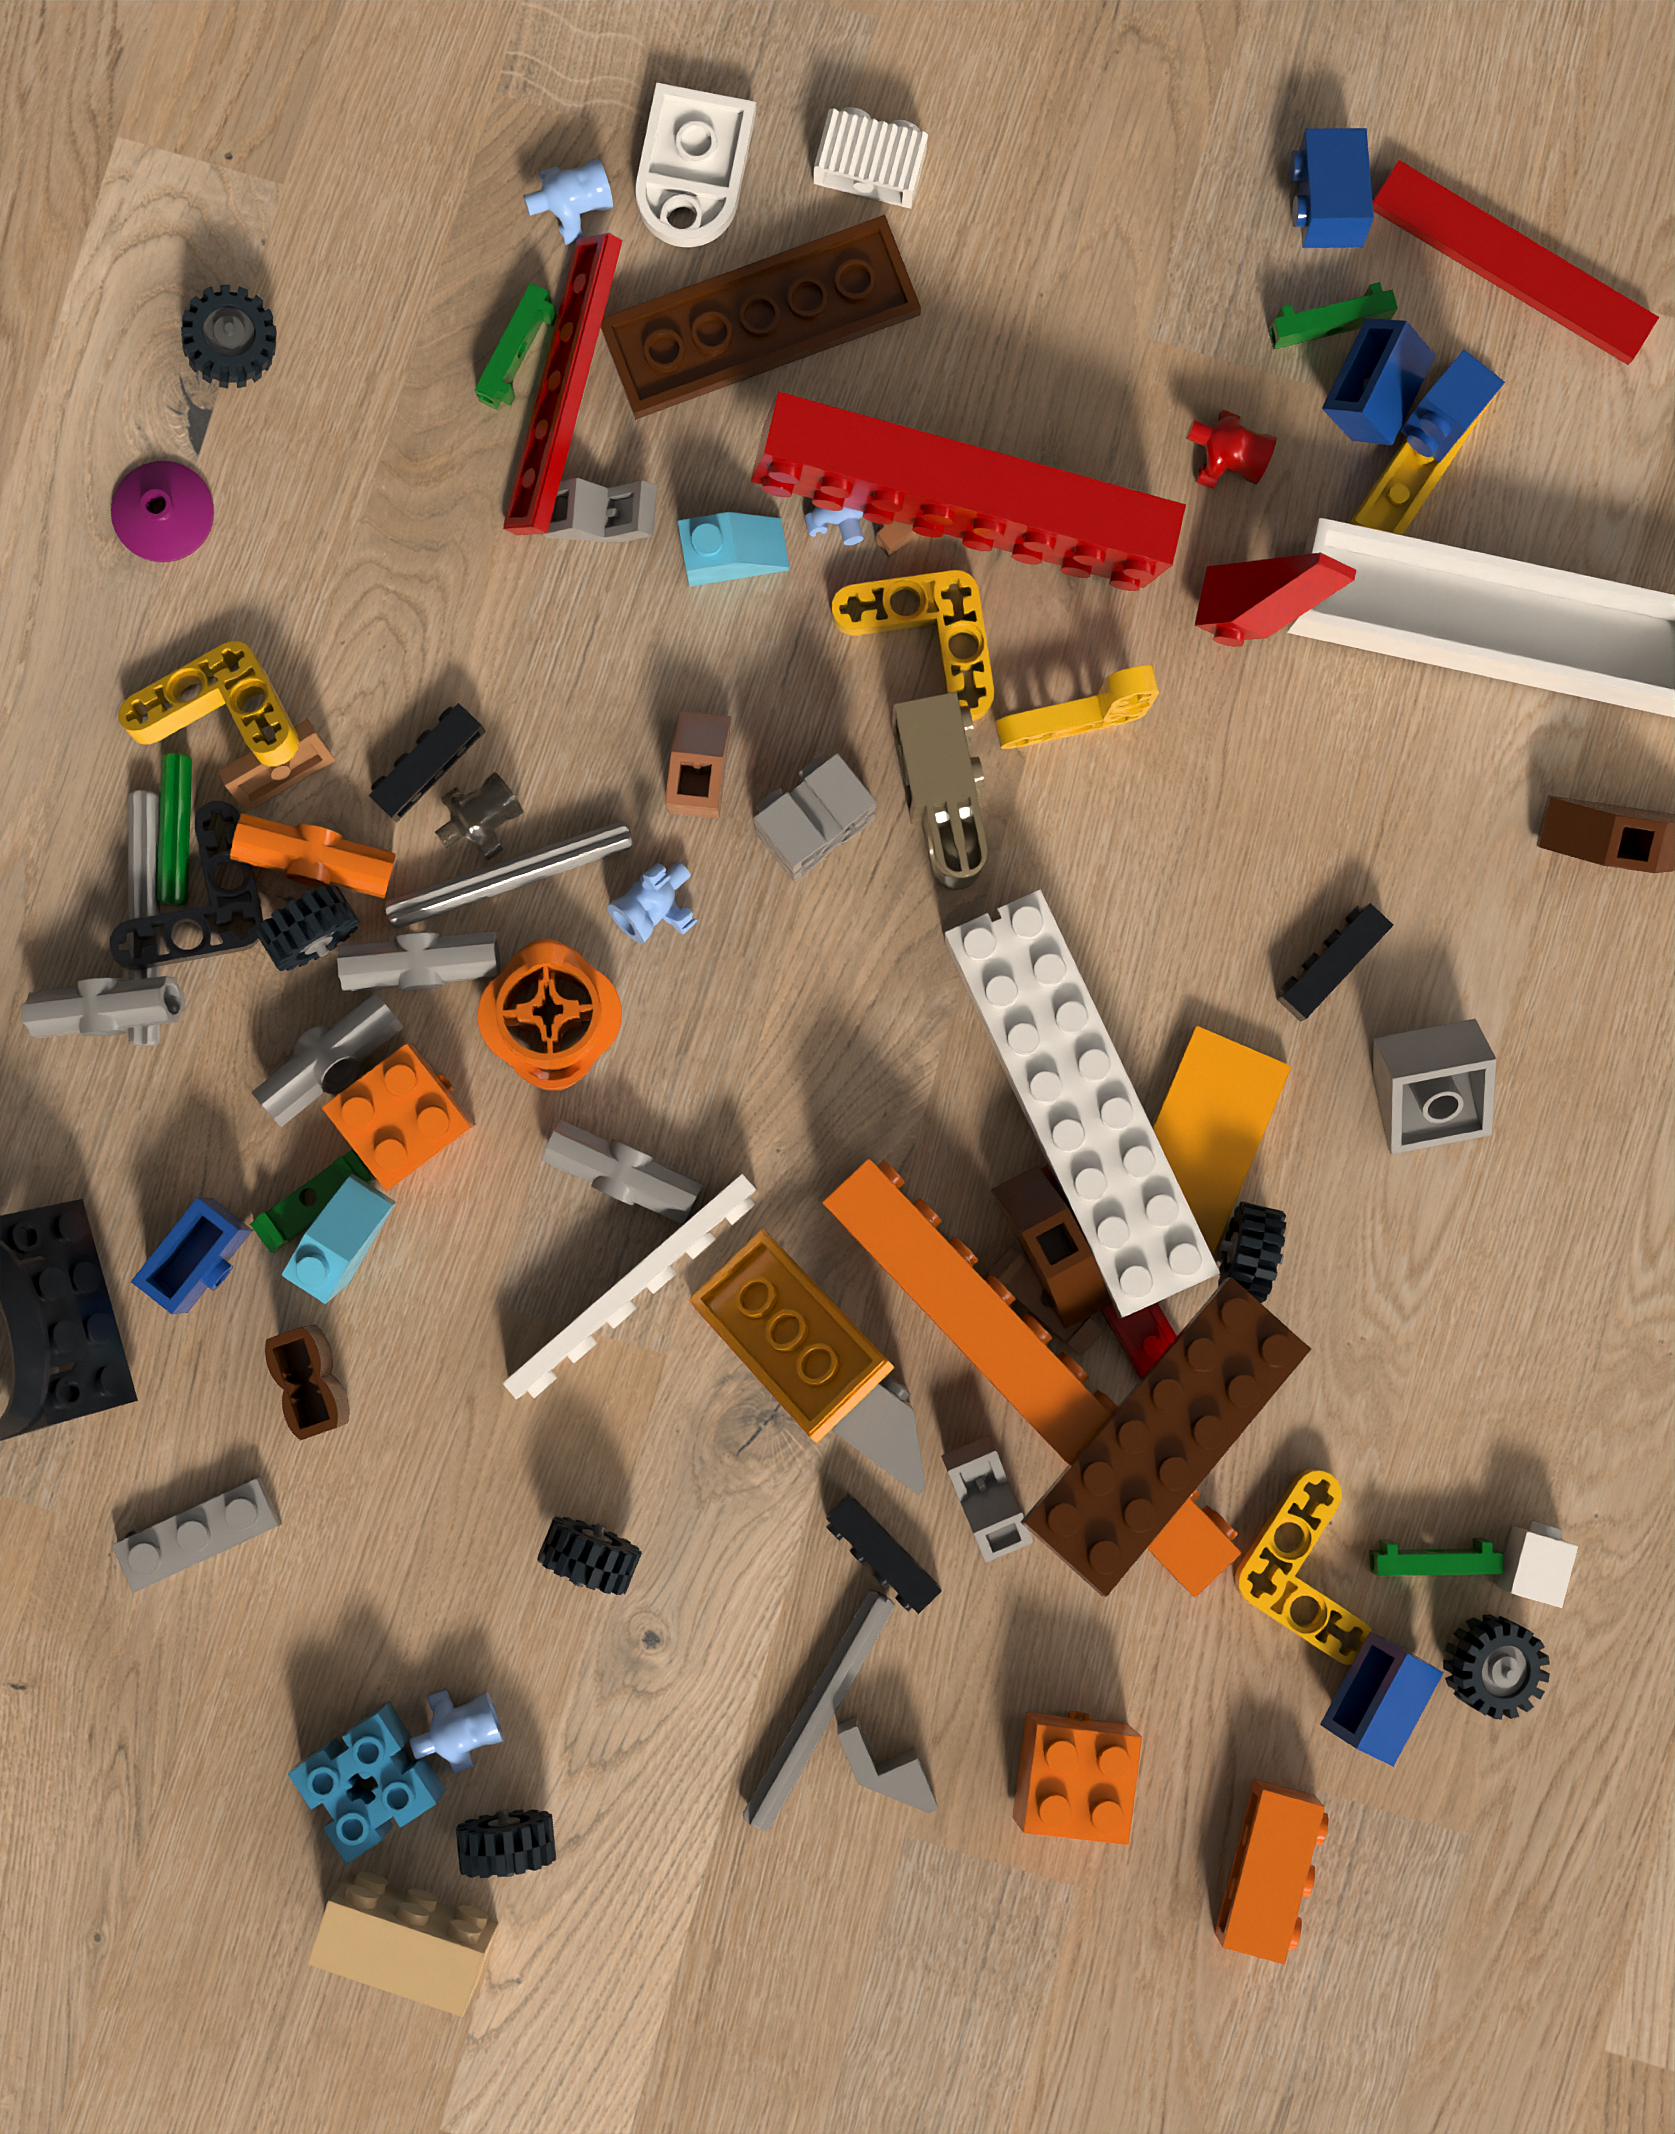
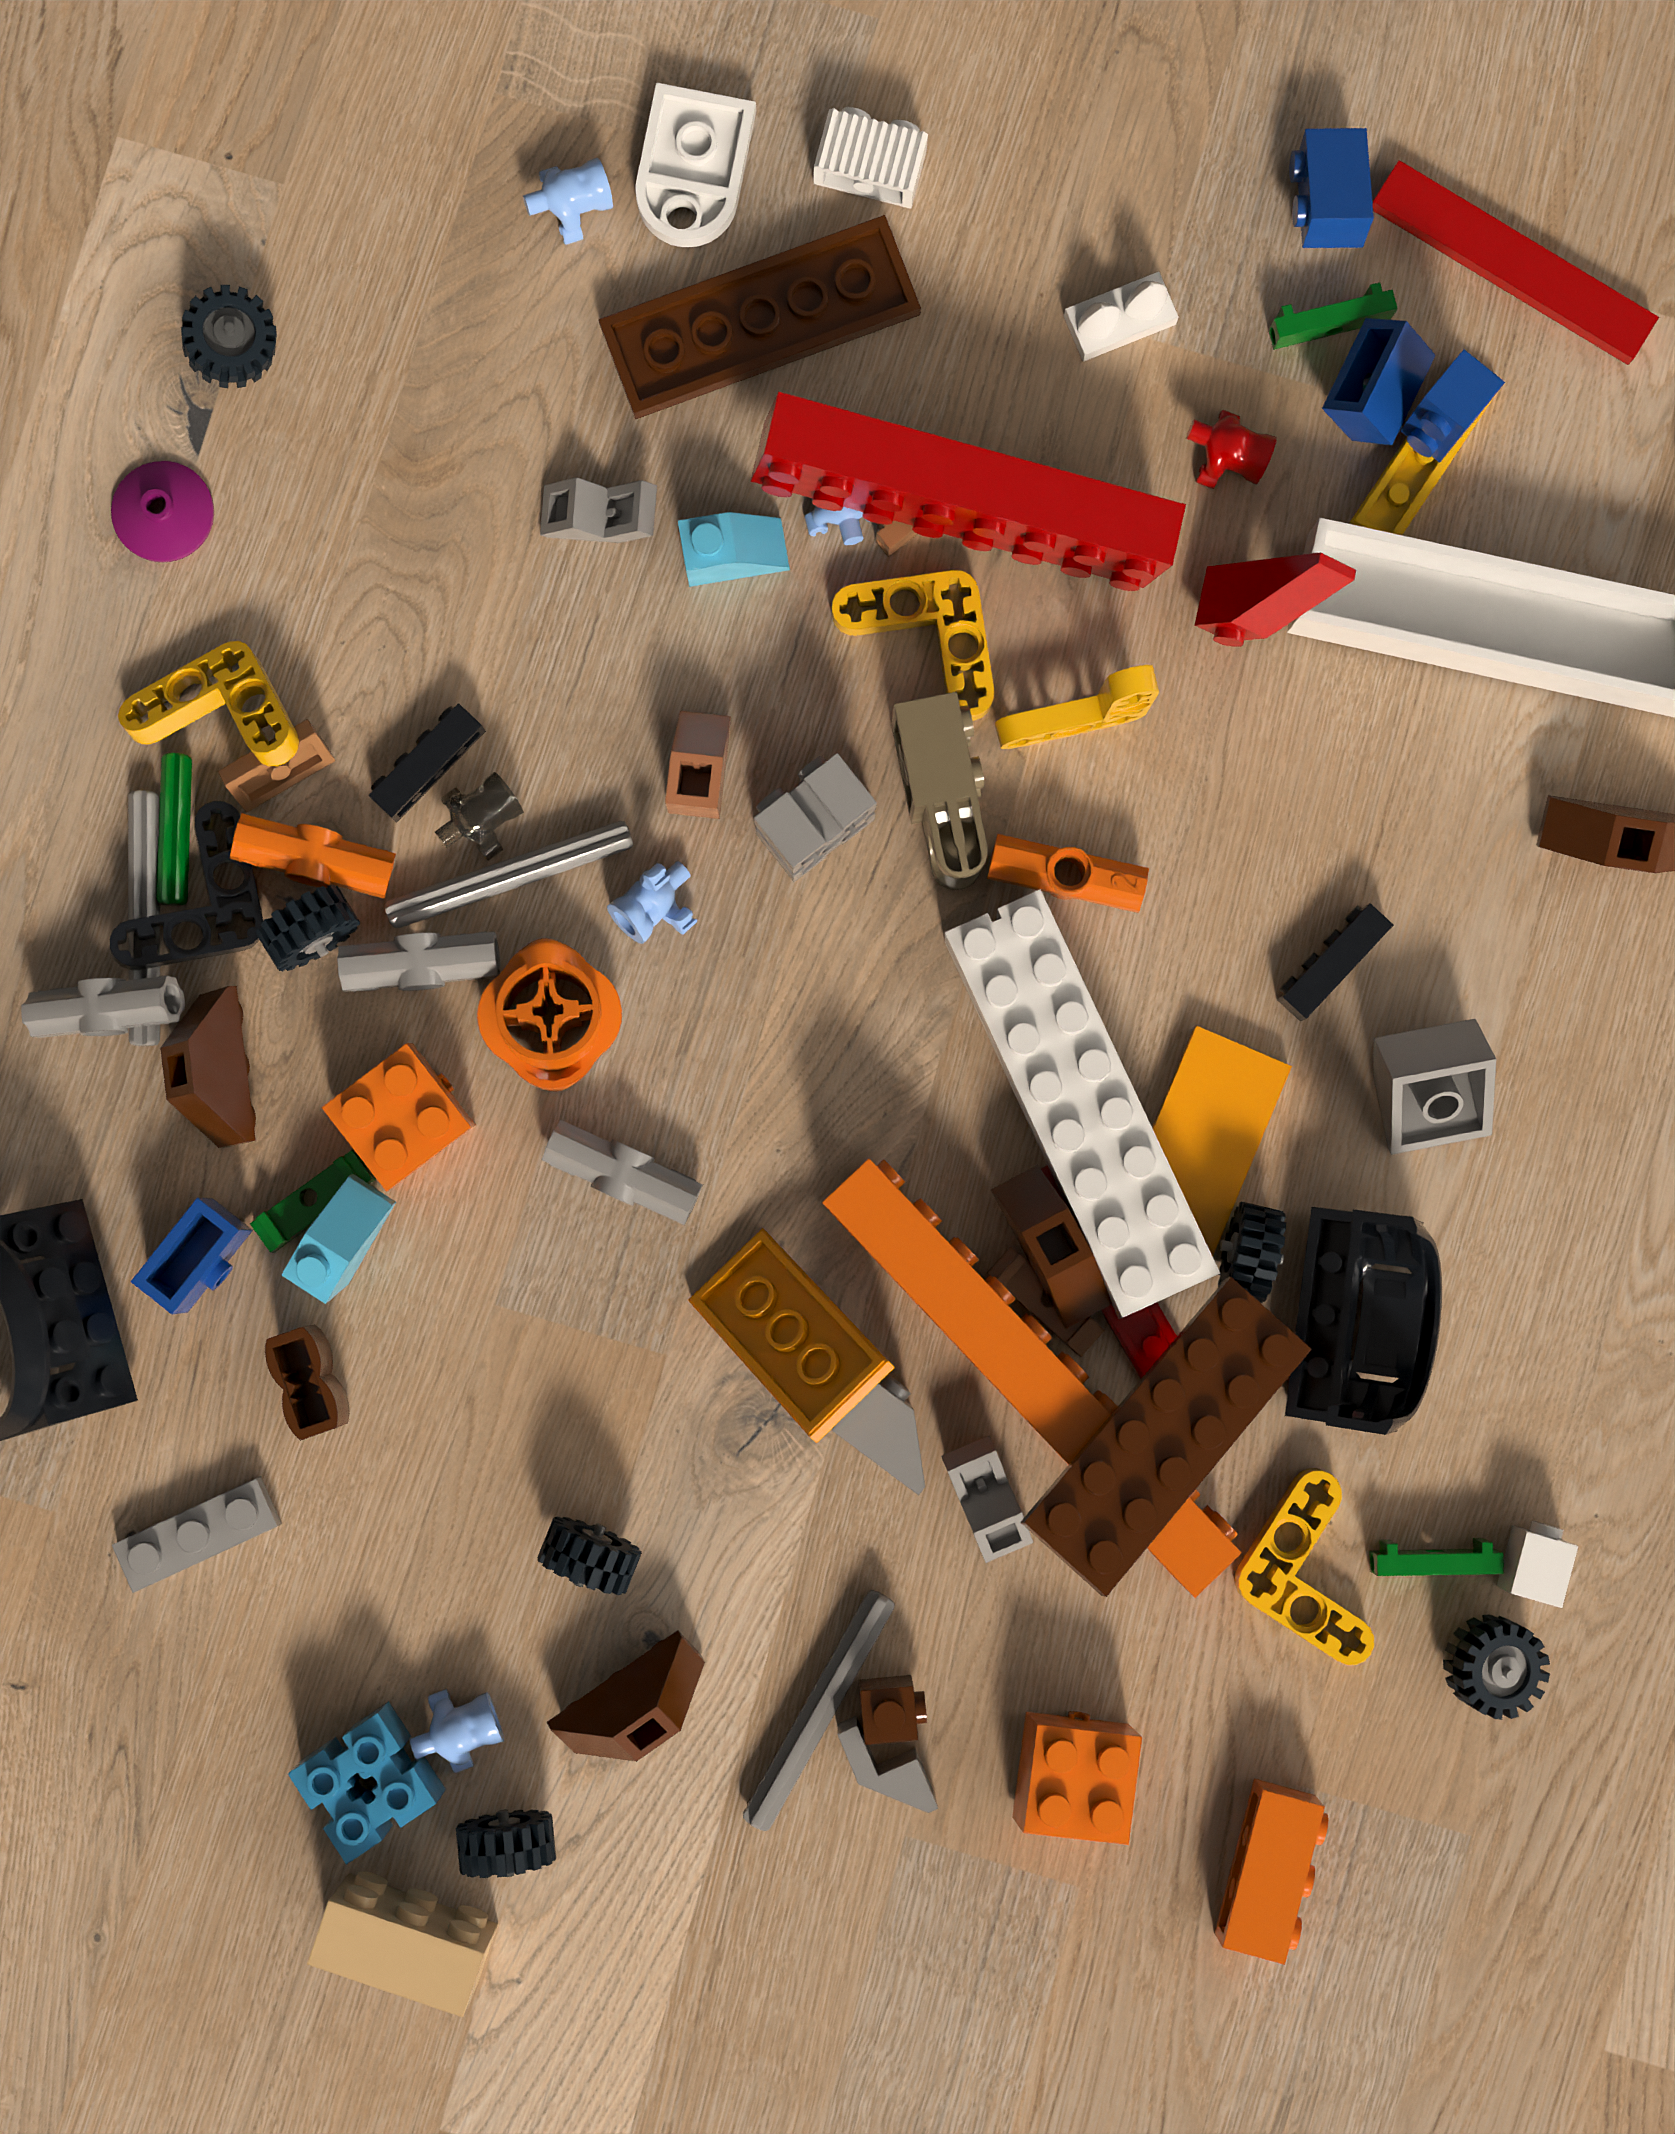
(209, 1069): none -> reddish brown slope
(327, 1059): light grey piece -> none
(511, 350): green piece -> none
(562, 384): red tile -> none
(616, 1302): white plate -> none
(635, 1705): none -> reddish brown slope
(888, 1558): black piece -> none
(891, 1709): none -> reddish brown brick
(1101, 881): none -> orange piece
(1121, 316): none -> white tile
(1381, 1699): blue brick -> none
(1395, 1326): none -> black piece

